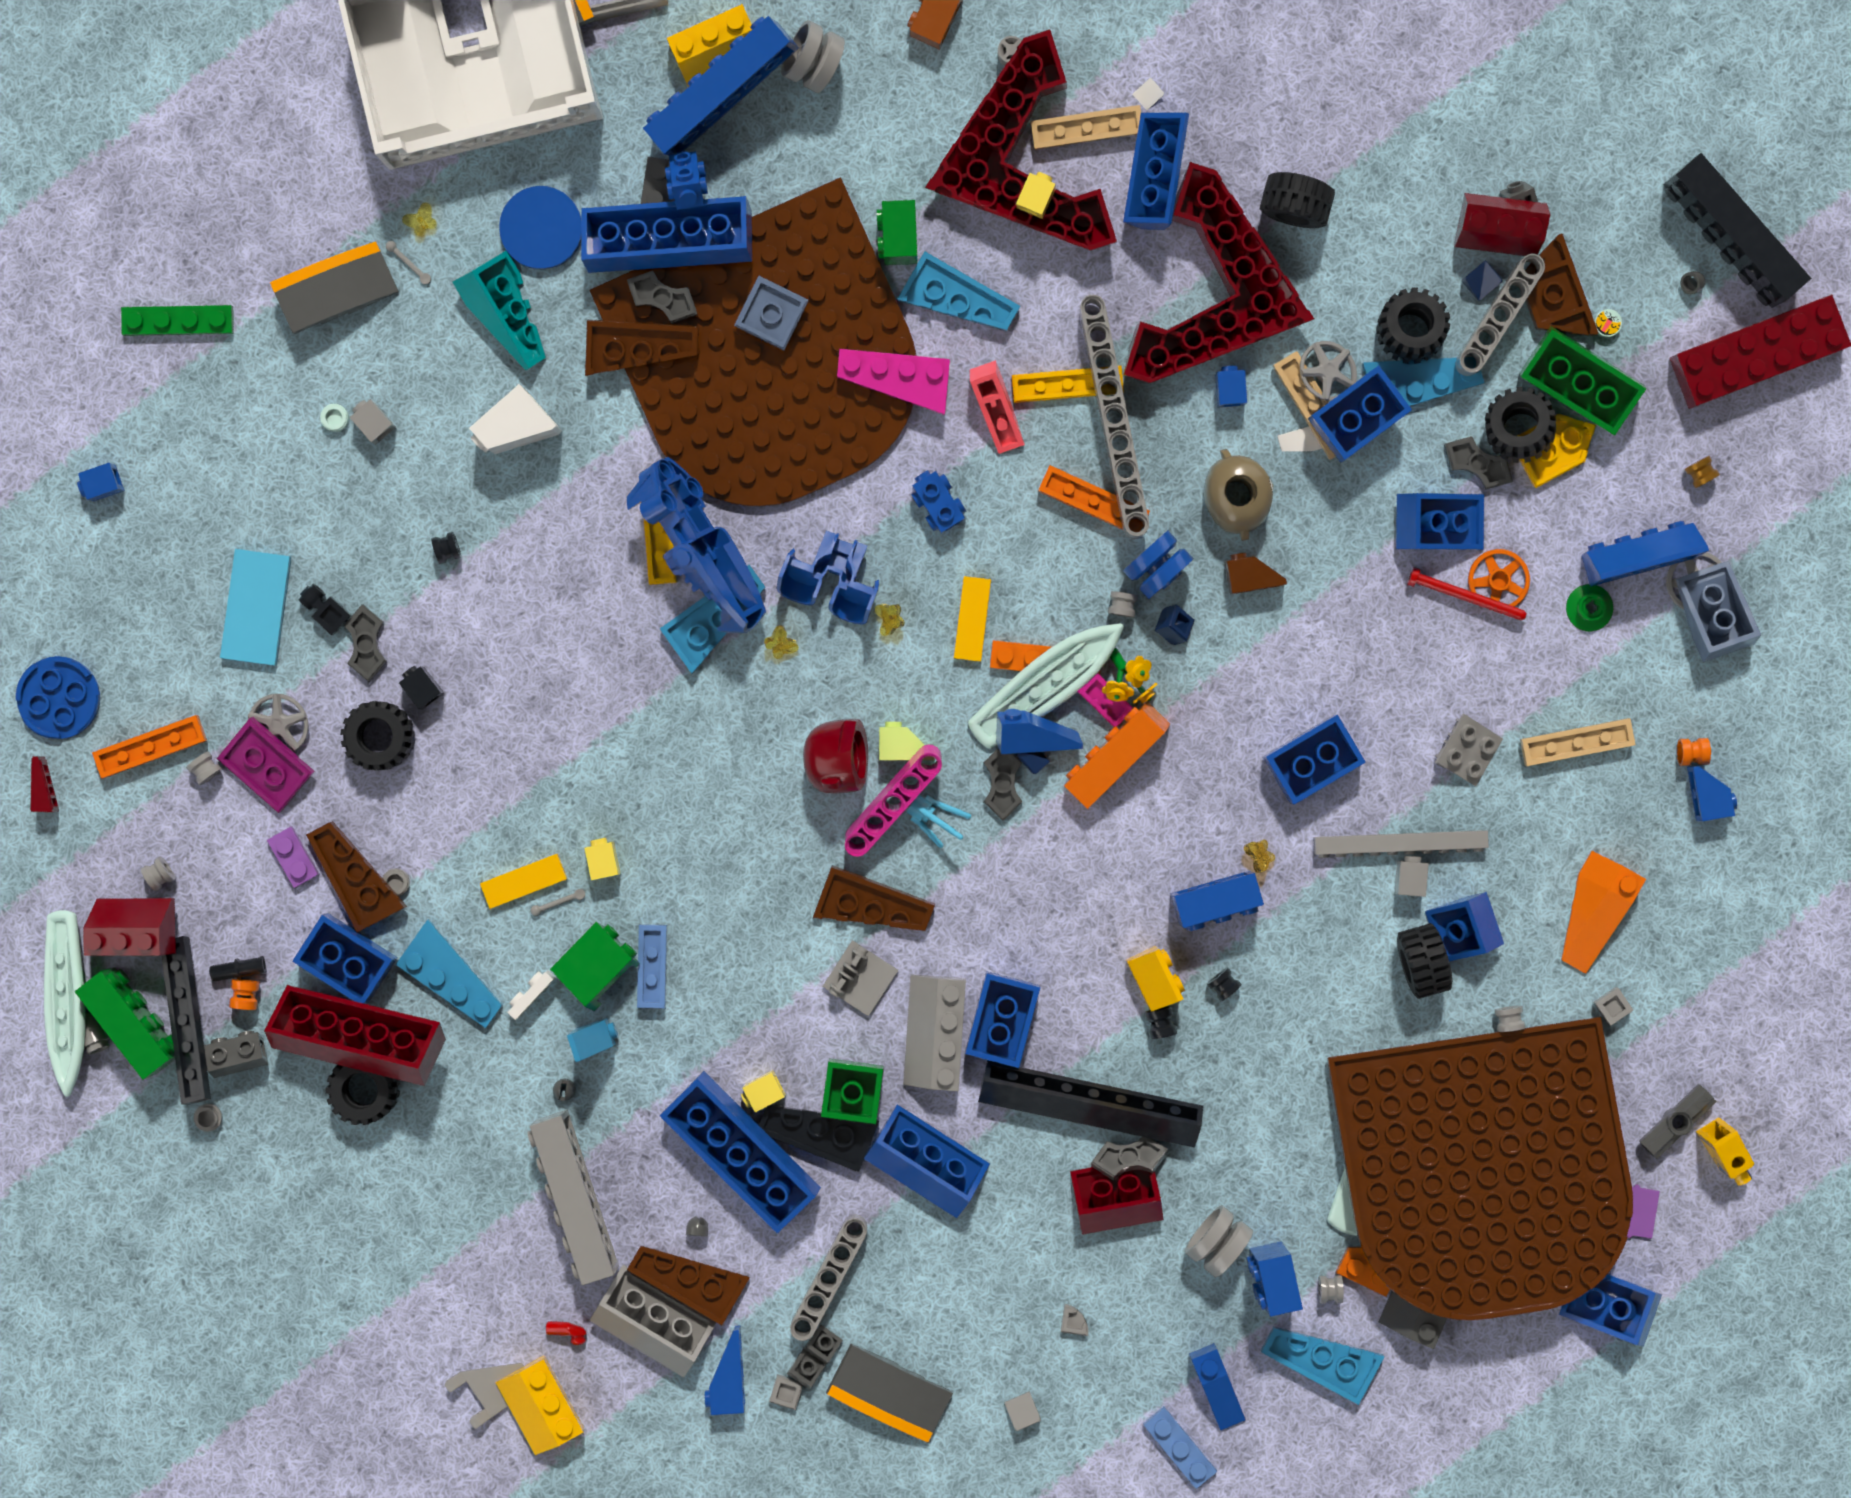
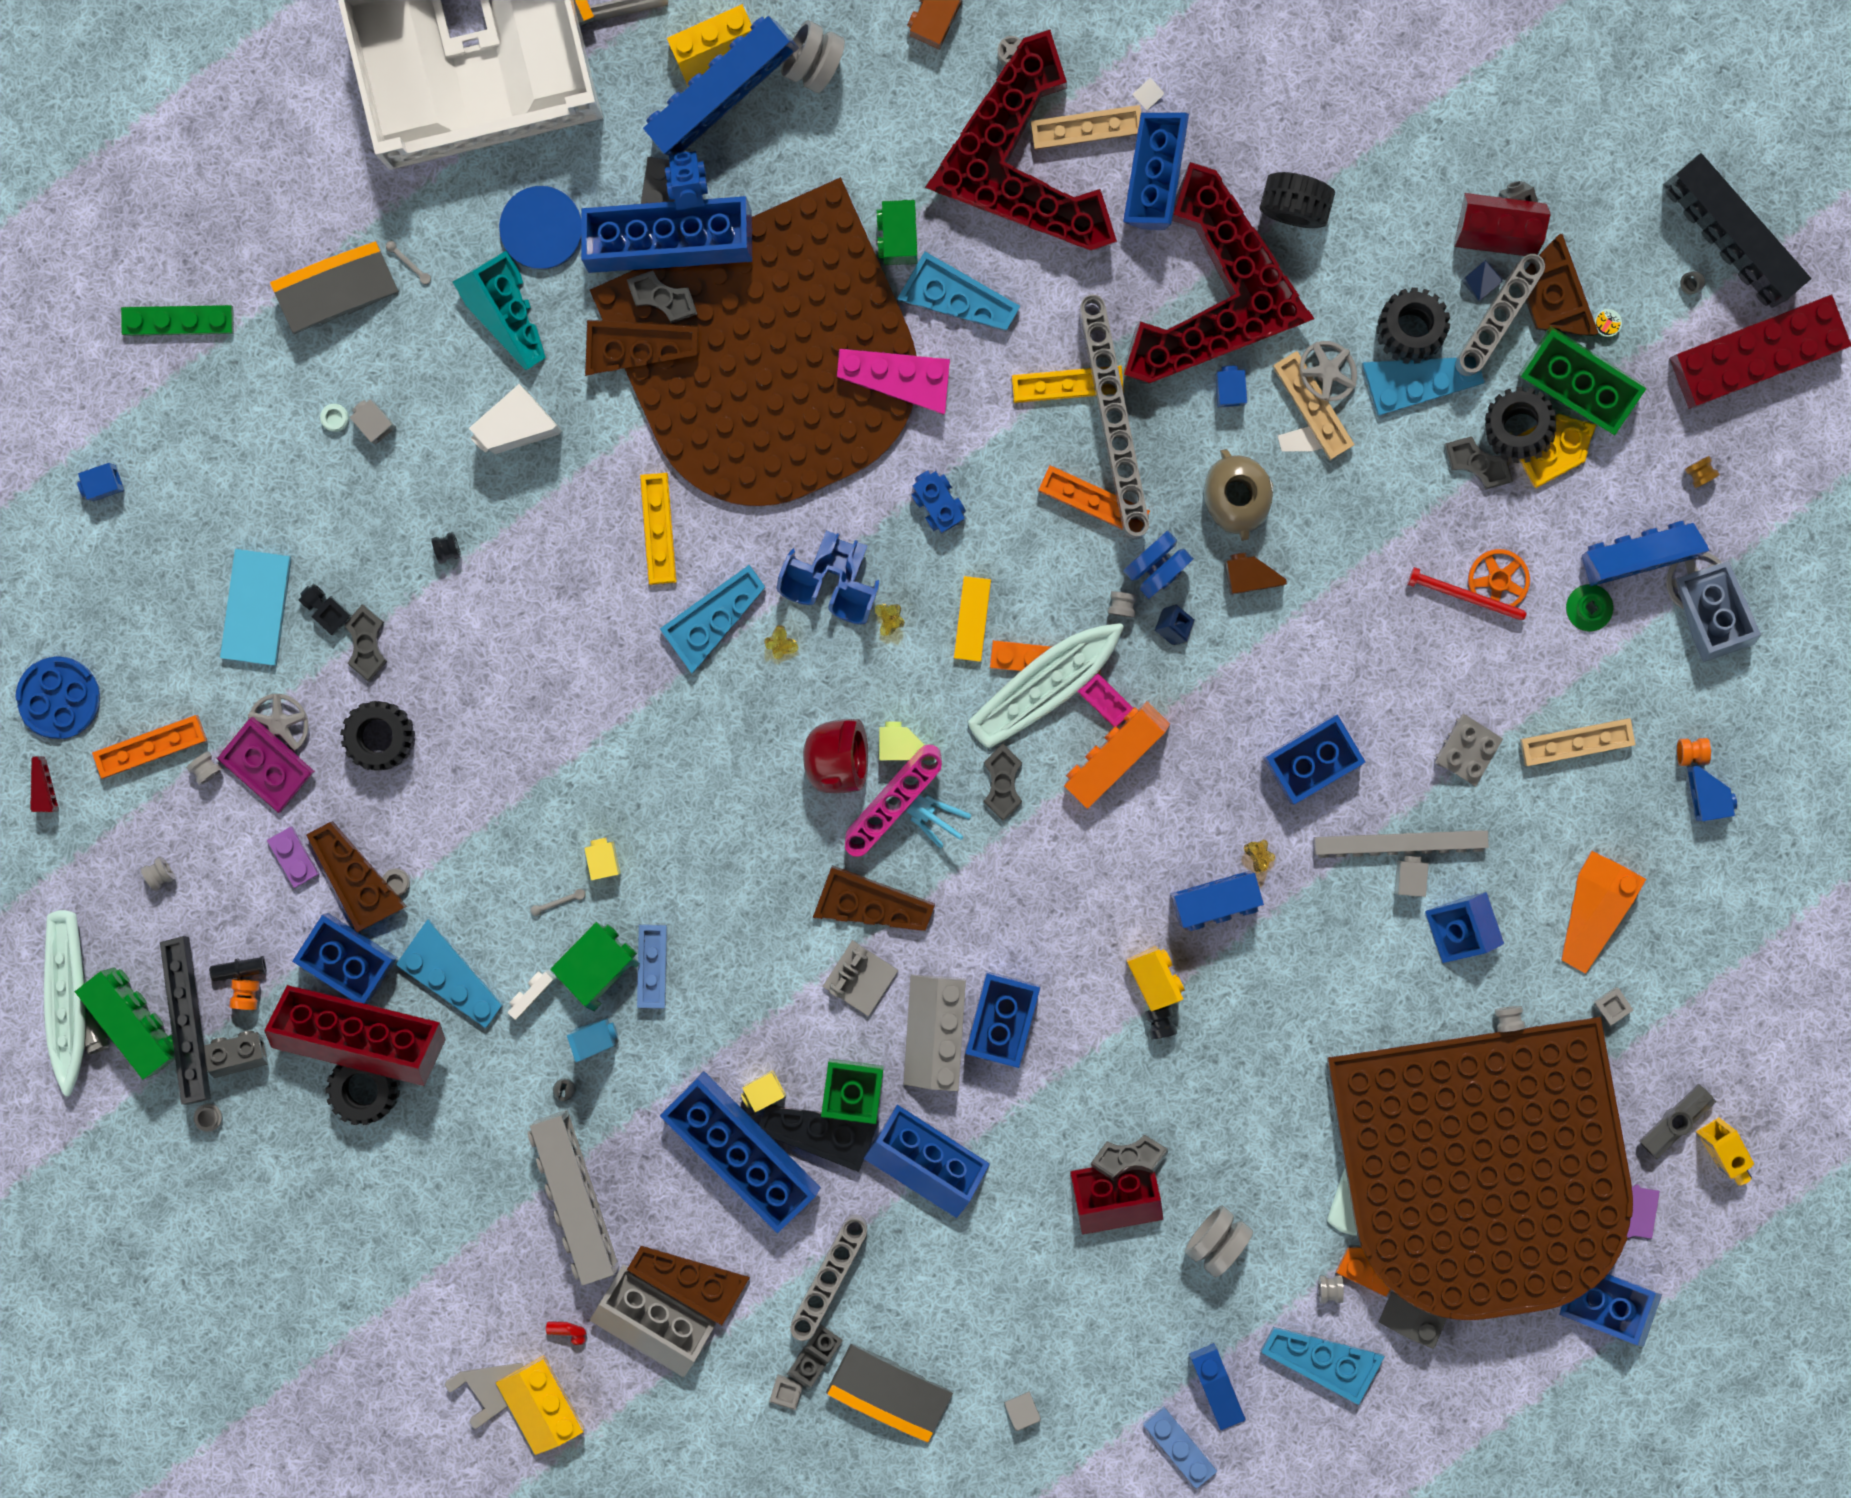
(130, 927): dark red slope -> none
(420, 221): clear yellow piece -> none
(420, 686): black brick -> none
(523, 881): yellow tile -> none
(697, 1227): dark grey hinge -> none
(700, 550): blue piece -> none
(726, 1389): blue slope -> none
(771, 313): sand blue plate -> none
(996, 406): coral slope -> none
(1027, 733): blue slope -> none
(1033, 761): dark blue slope -> none
(1036, 194): light yellow brick -> none
(1073, 1321): light grey tile -> none
(1091, 1104): black brick -> none
(1136, 672): yellow plant -> none
(1224, 984): black wheel -> none
(1275, 1279): blue brick -> none
(1359, 414): blue brick -> none
(1424, 961): black tyre -> none
(1440, 521): blue slope -> none

